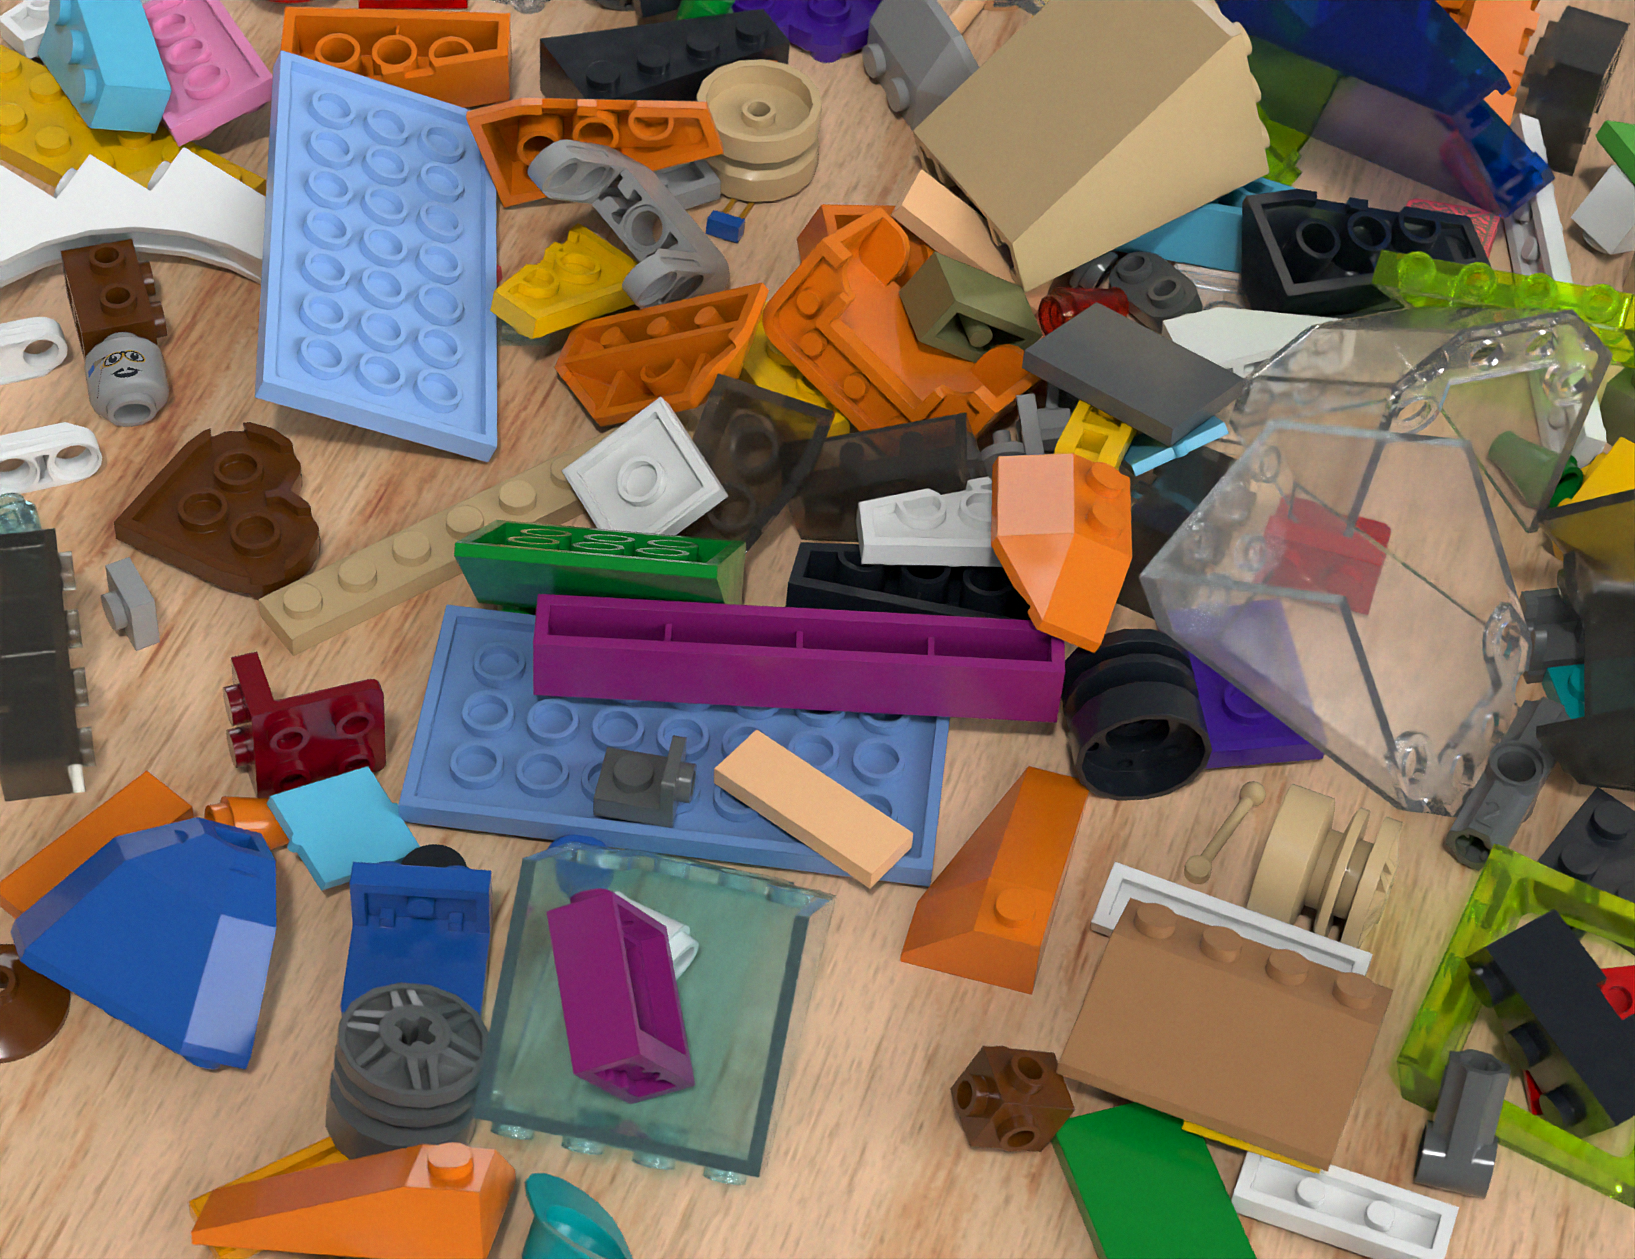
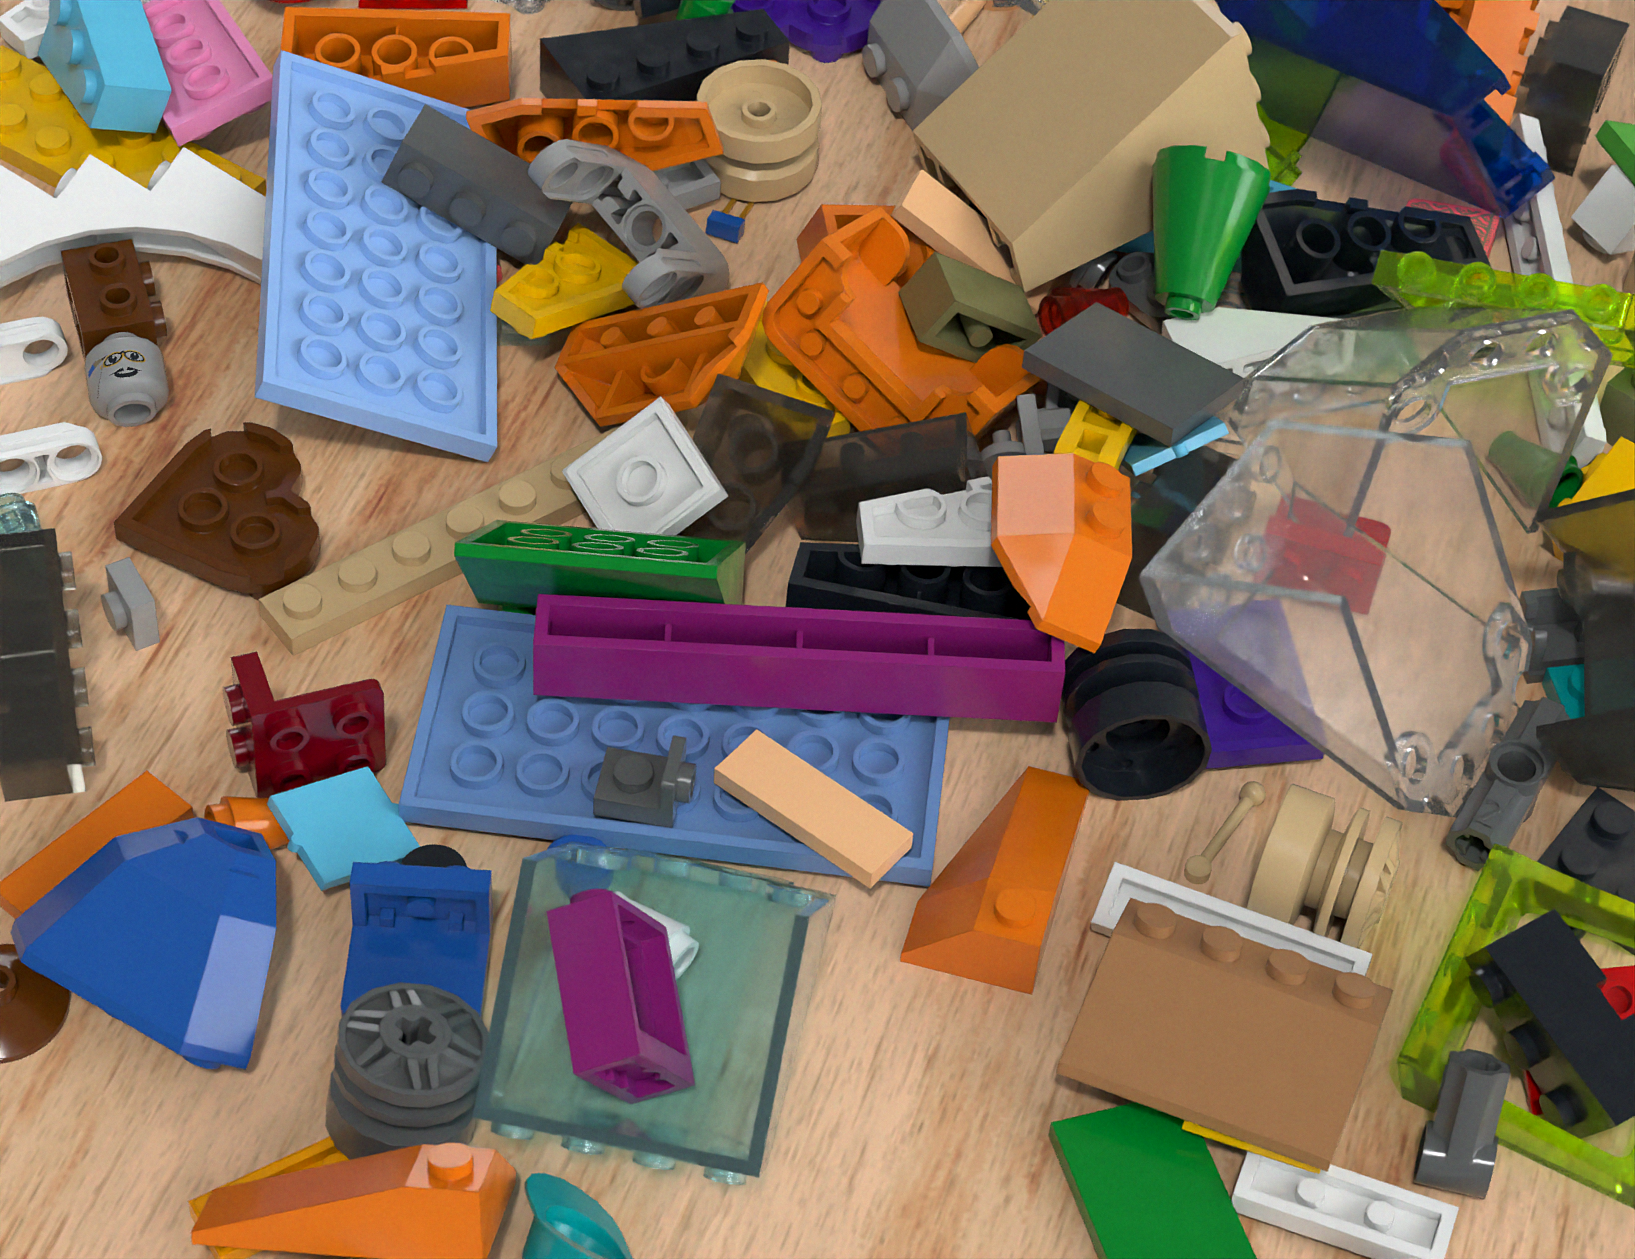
(475, 186): none -> dark grey brick
(1011, 1099): reddish brown brick -> none
(1201, 223): none -> green cone

